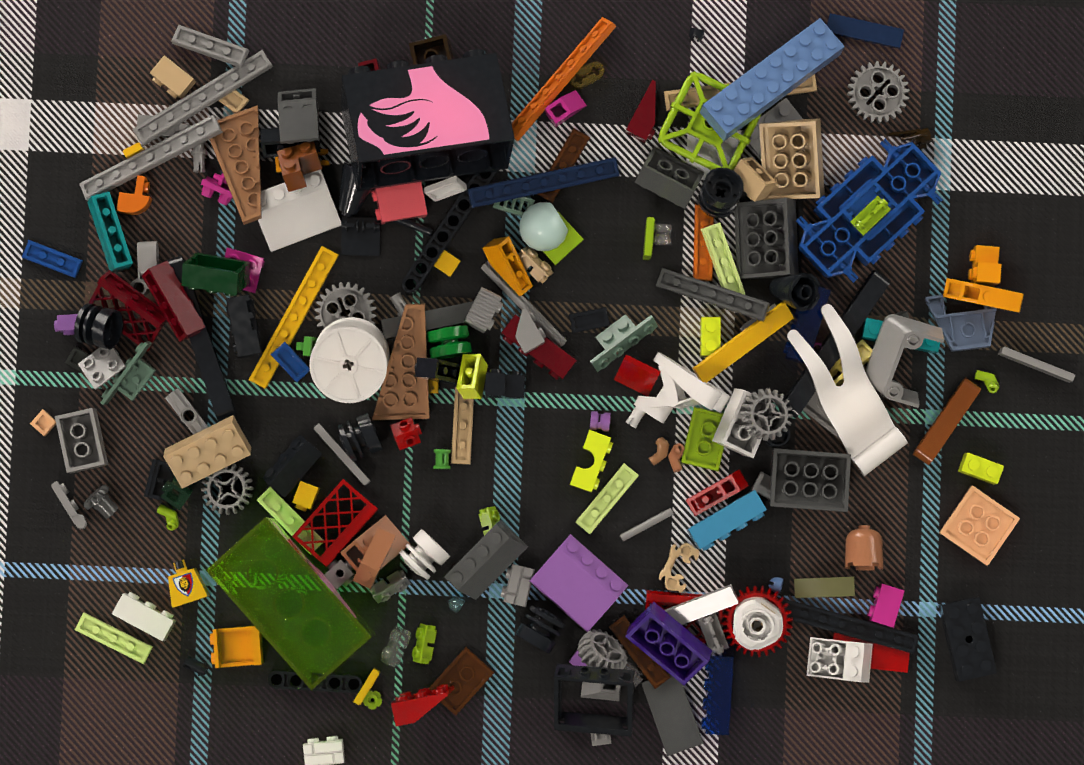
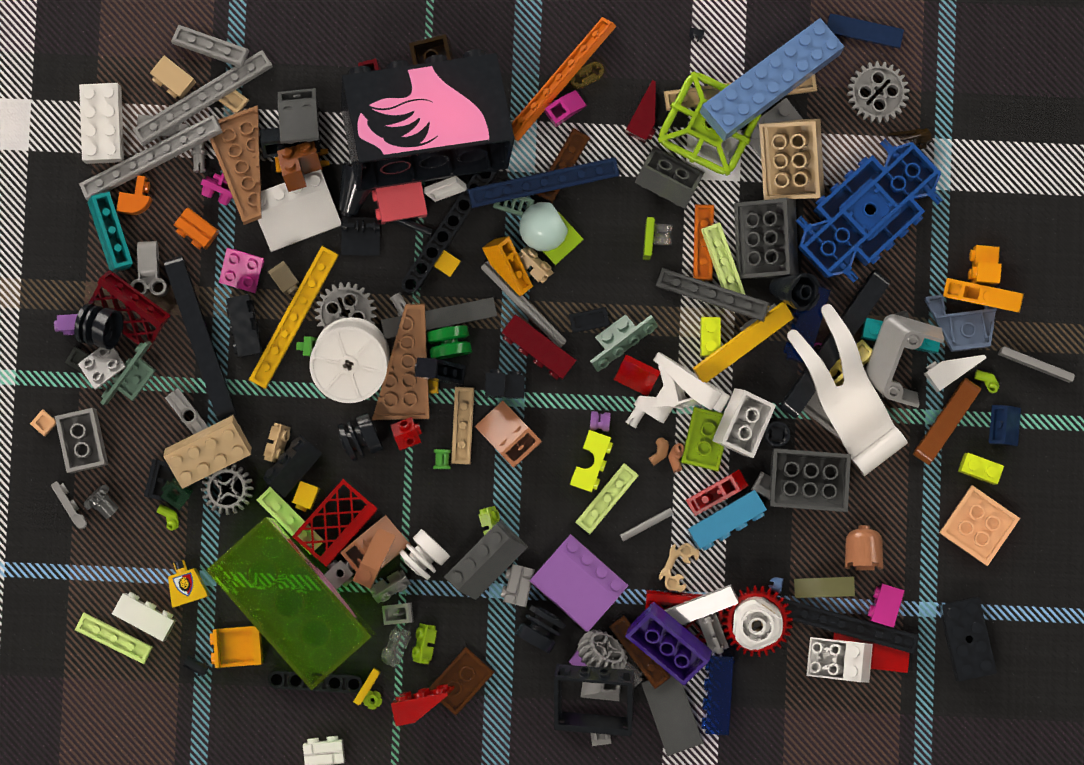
(52, 259): blue tile -> none
(101, 123): none -> white brick
(133, 150): yellow tile -> none
(173, 301): dark red brick -> none
(196, 228): none -> orange brick
(215, 274): dark green piece -> none
(280, 435): none -> tan hinge
(284, 278): none -> dark tan slope
(290, 361): blue tile -> none
(341, 454): light grey tile -> none
(397, 613): none -> light grey slope
(456, 603): clear light blue hinge -> none
(472, 376): neon yellow brick -> none
(483, 310): light grey brick -> none
(508, 434): none -> nougat slope
(527, 333): light grey slope -> none
(720, 192): black wheel -> none
(755, 179): tan brick -> none
(767, 407): light grey gear -> none
(870, 215): lime hinge -> none
(947, 371): none -> white slope
(1004, 425): none -> dark blue panel

